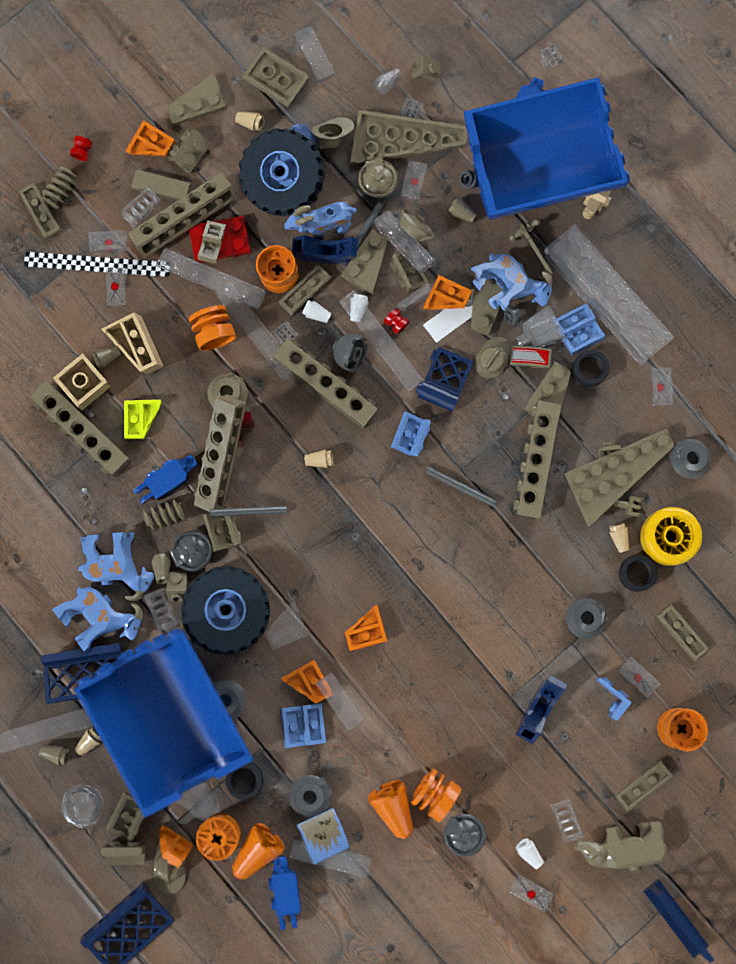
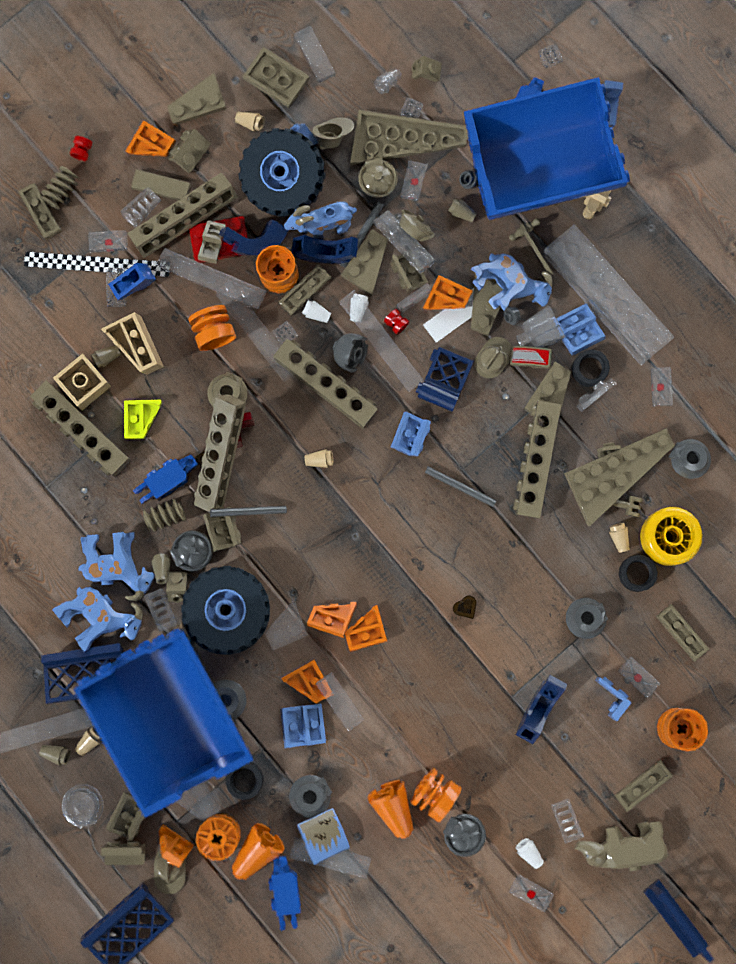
(132, 280): none -> blue arch
(271, 235): none -> dark blue arch
(332, 618): none -> orange wing
(466, 607): none -> dark brown tile
(600, 388): none -> clear wing
(613, 91): none -> medium blue bracket

